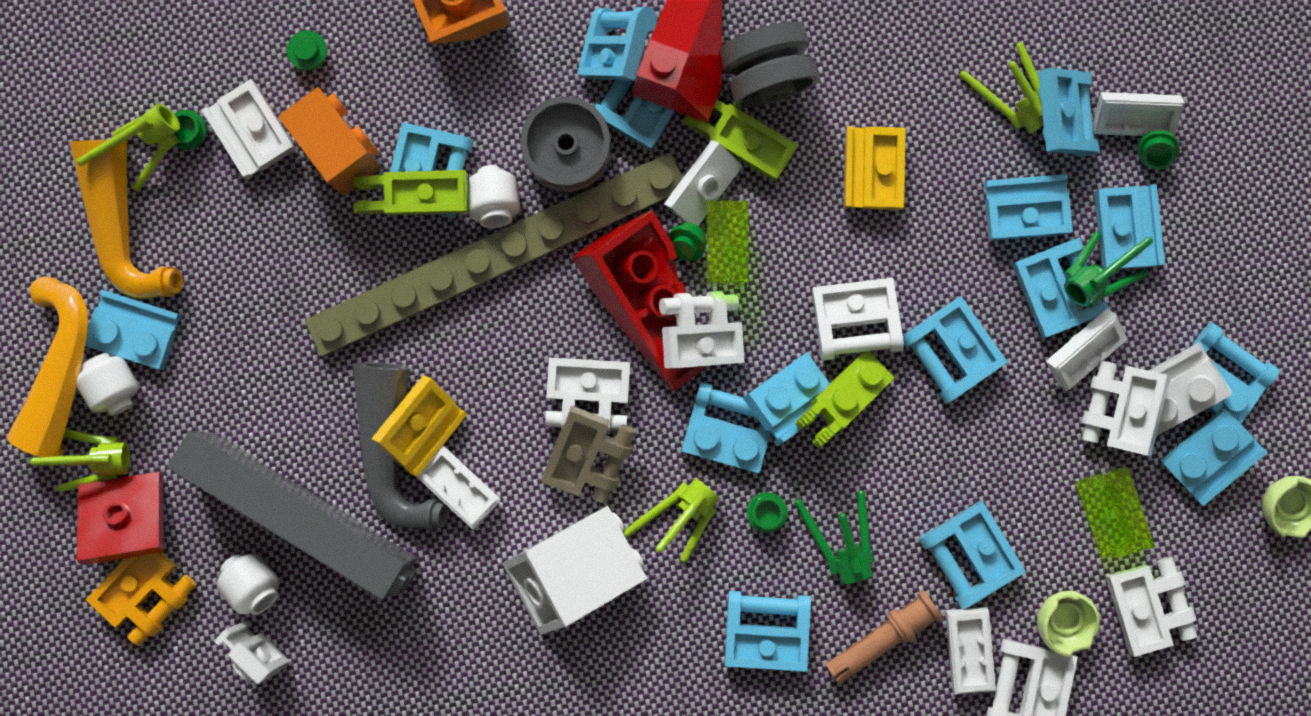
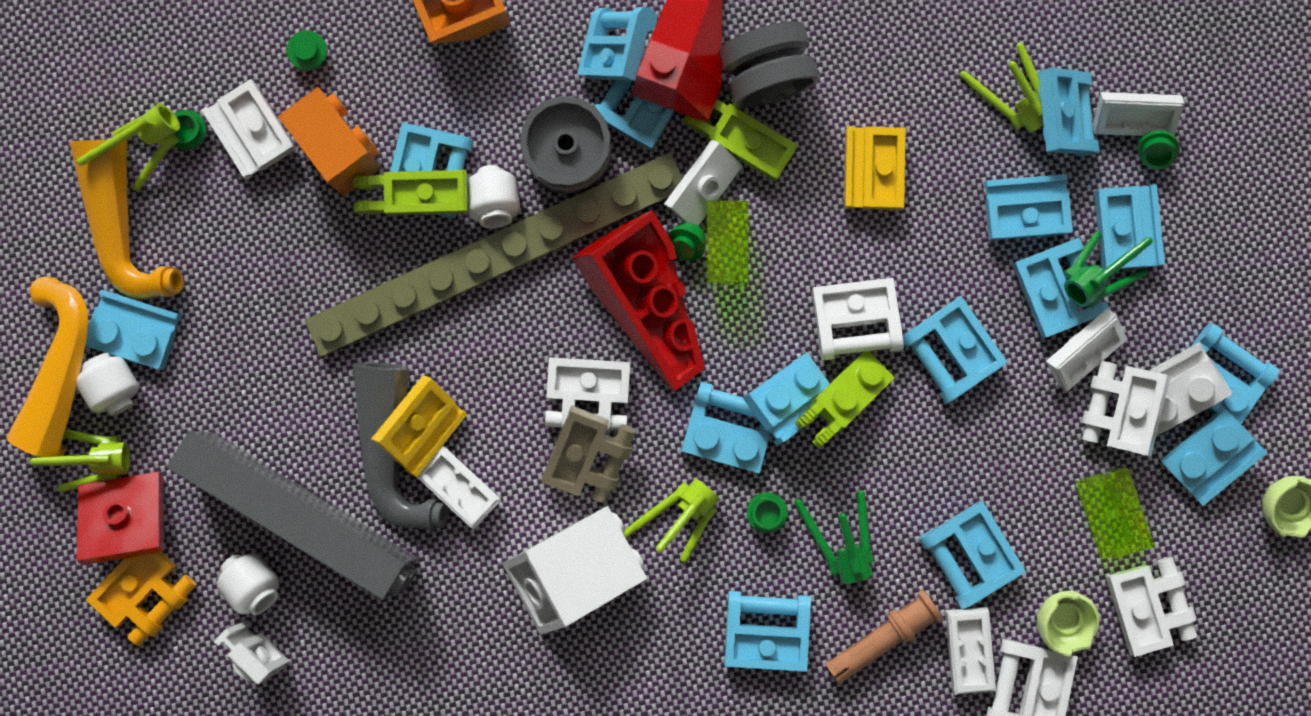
(701, 344): white plate -> none

